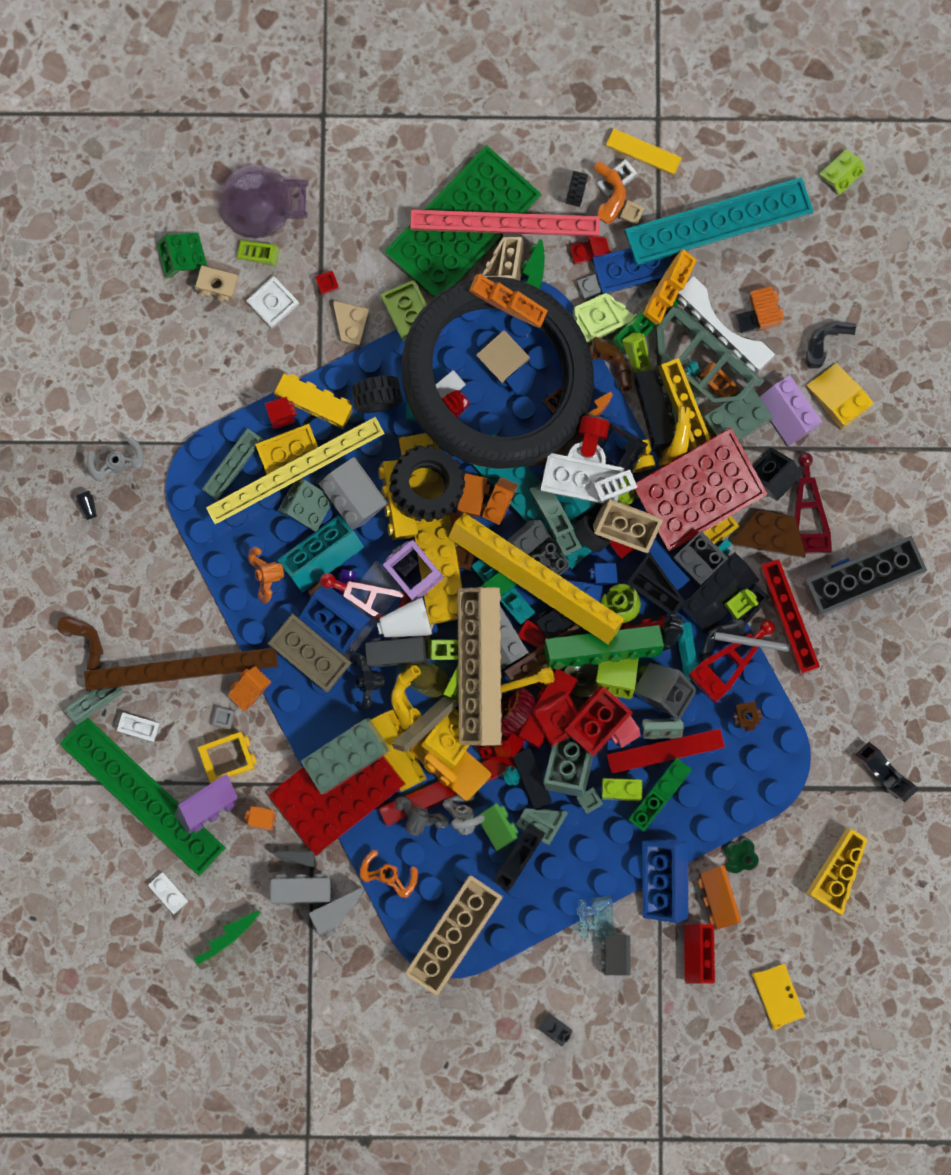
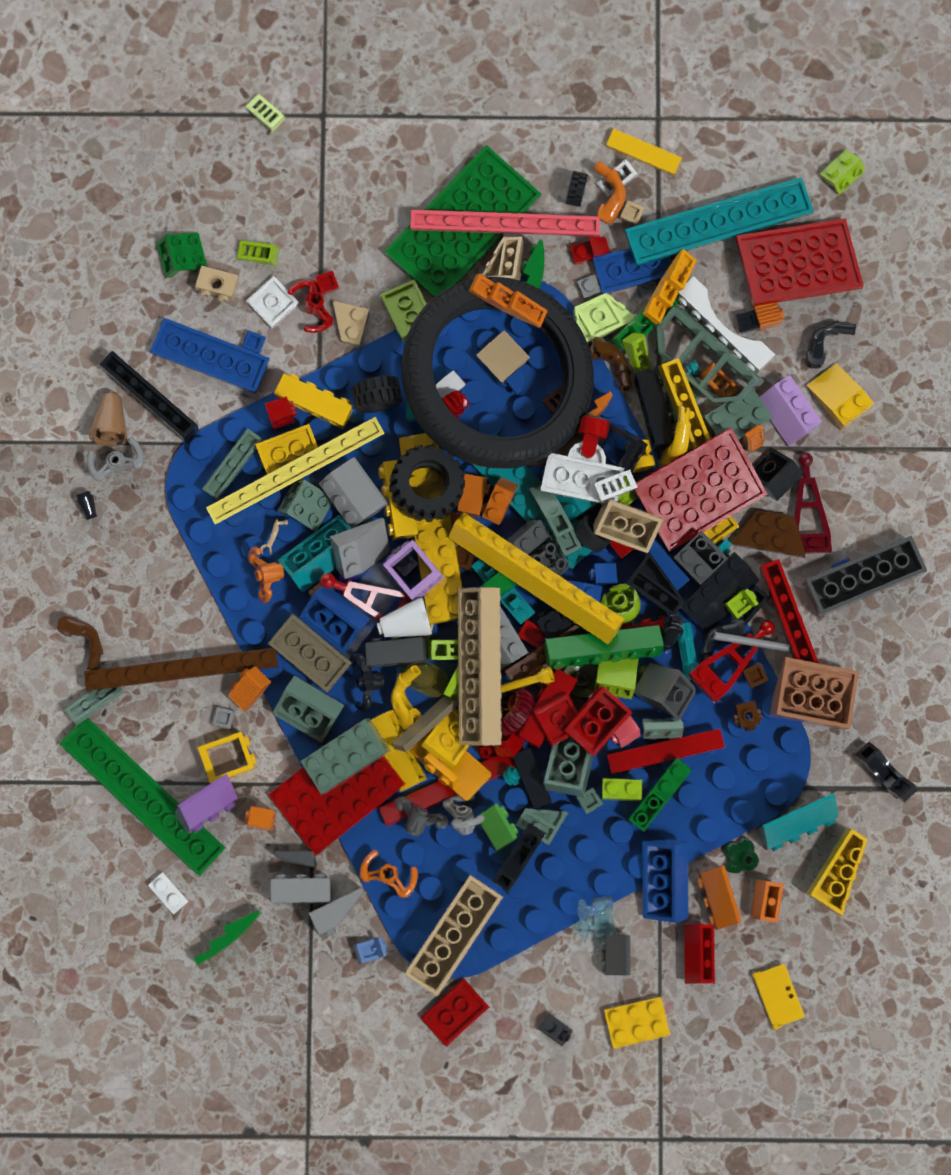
(109, 421): none -> medium nougat cone
(138, 727): white plate -> none
(149, 396): none -> black brick
(210, 355): none -> blue plate
(254, 342): none -> blue tile
(259, 201): clear purple windscreen -> none
(270, 125): none -> yellowish green slope
(273, 535): none -> tan piece
(308, 709): none -> sand green slope
(313, 305): none -> red piece
(359, 547): none -> light grey slope
(370, 950): none -> medium blue bracket
(454, 1012): none -> red tile
(637, 1022): none -> yellow plate
(753, 438): none -> orange slope
(755, 675): none -> reddish brown plate
(767, 900): none -> orange brick
(799, 262): none -> red plate
(799, 822): none -> teal slope
(815, 694): none -> nougat slope

